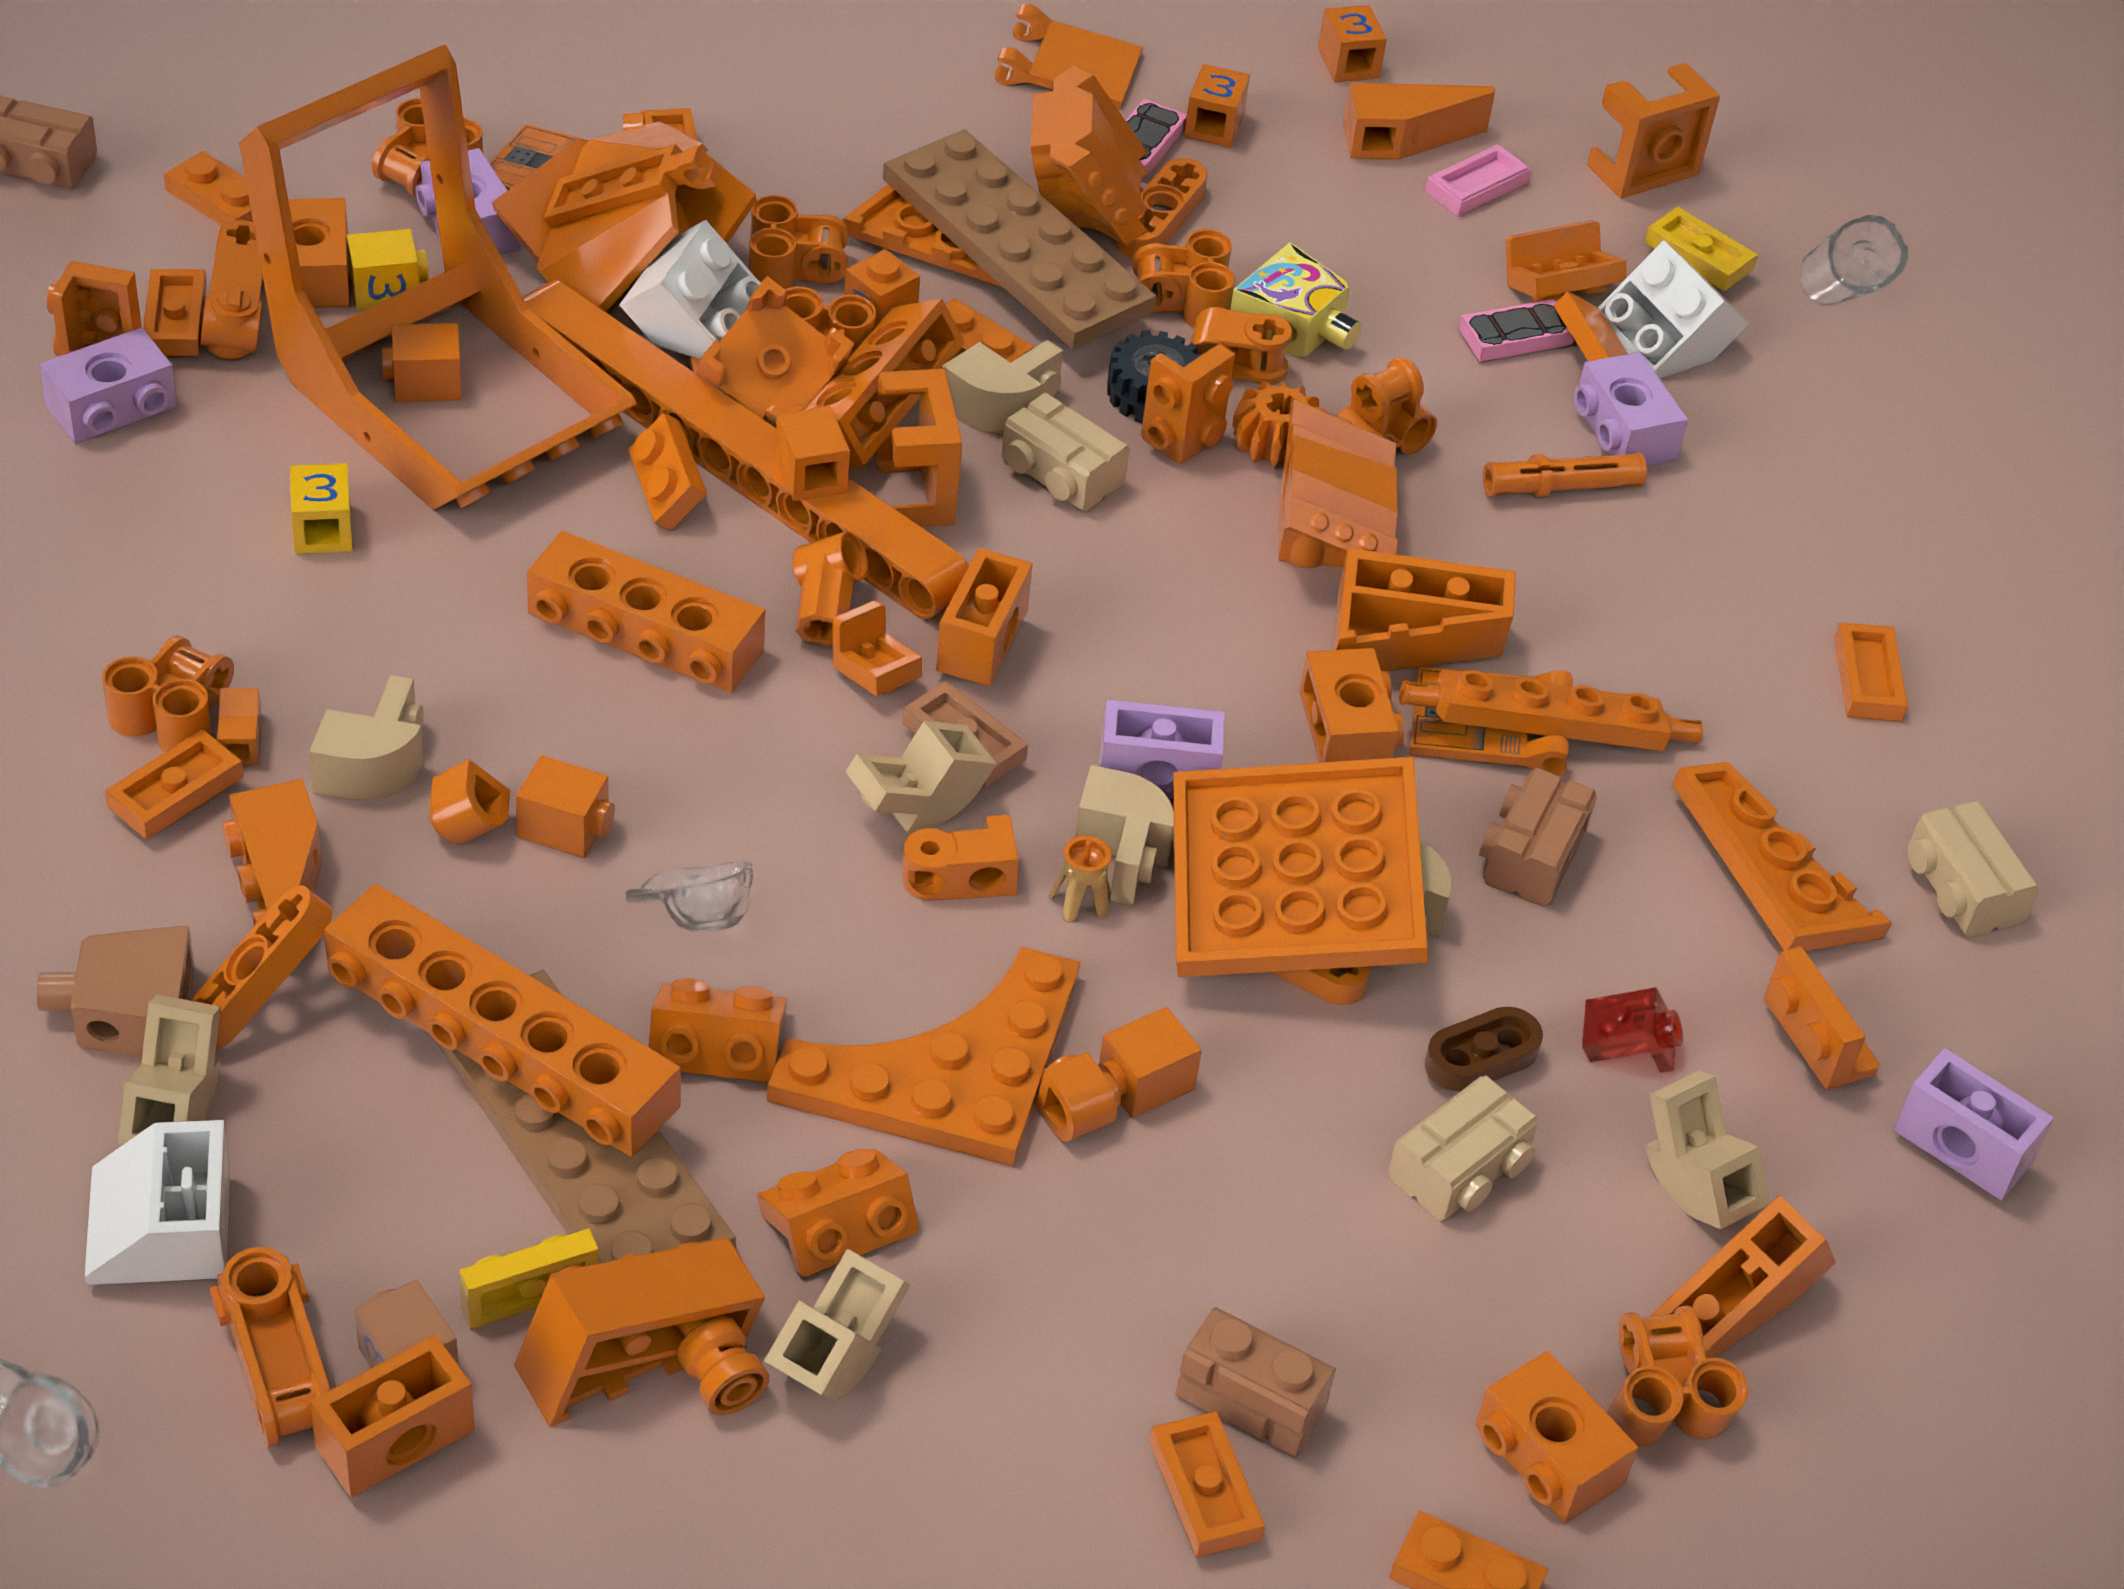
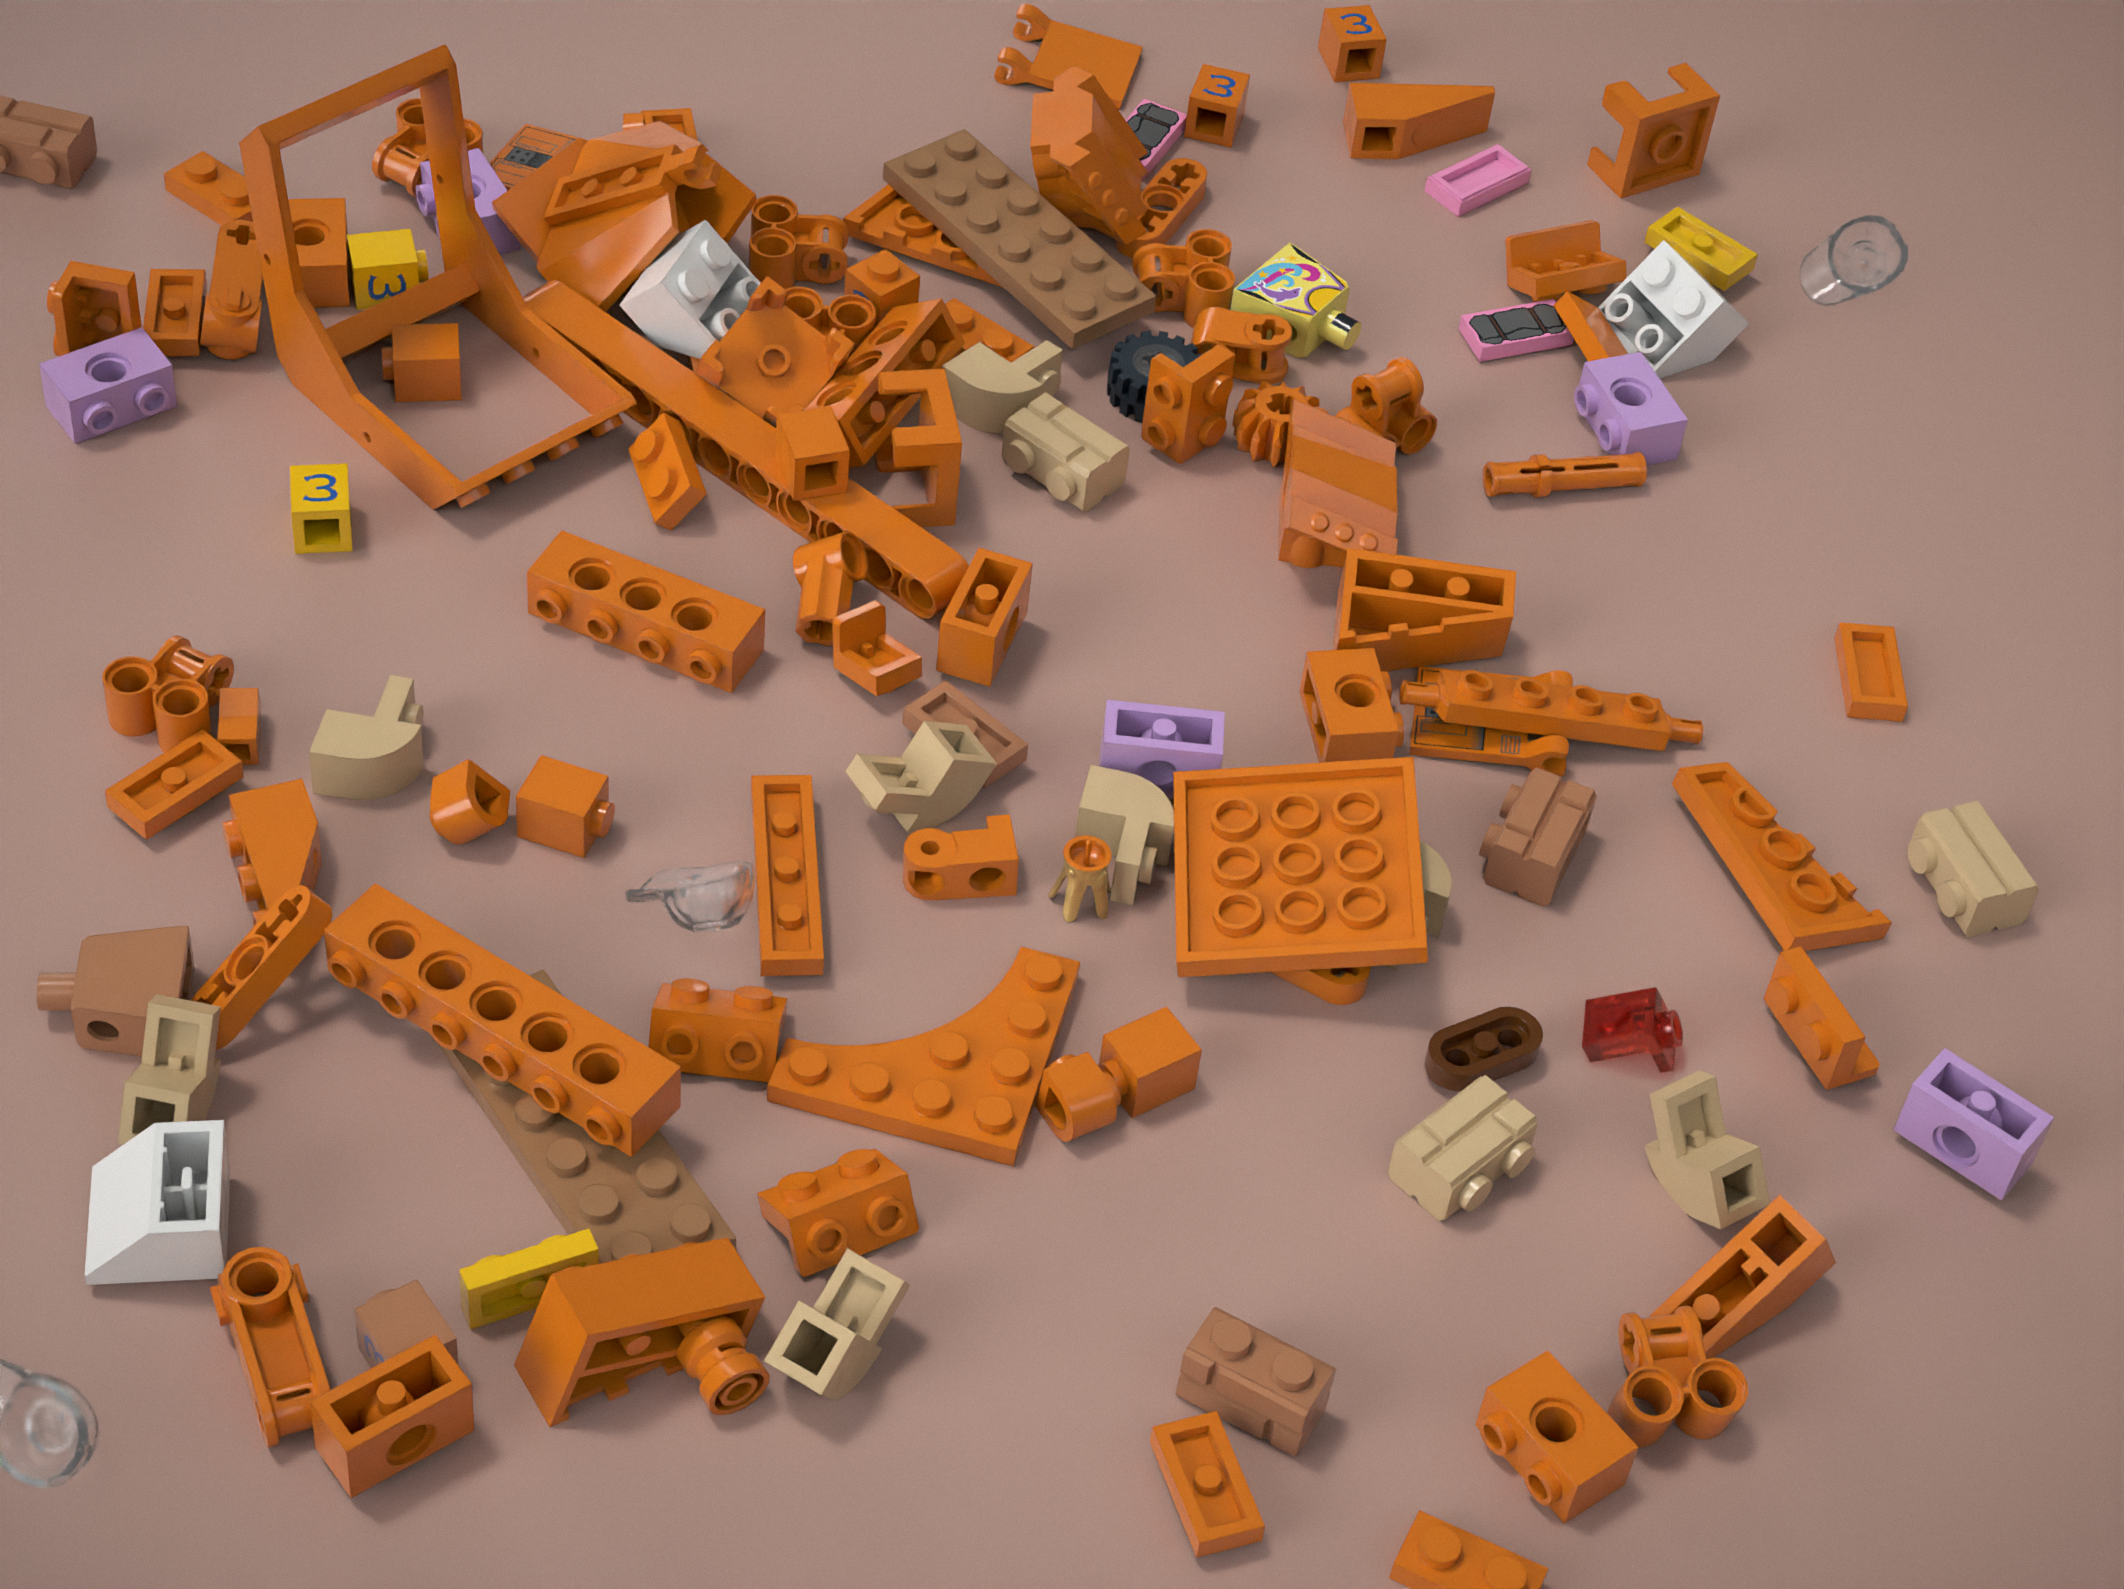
(786, 876): none -> orange plate

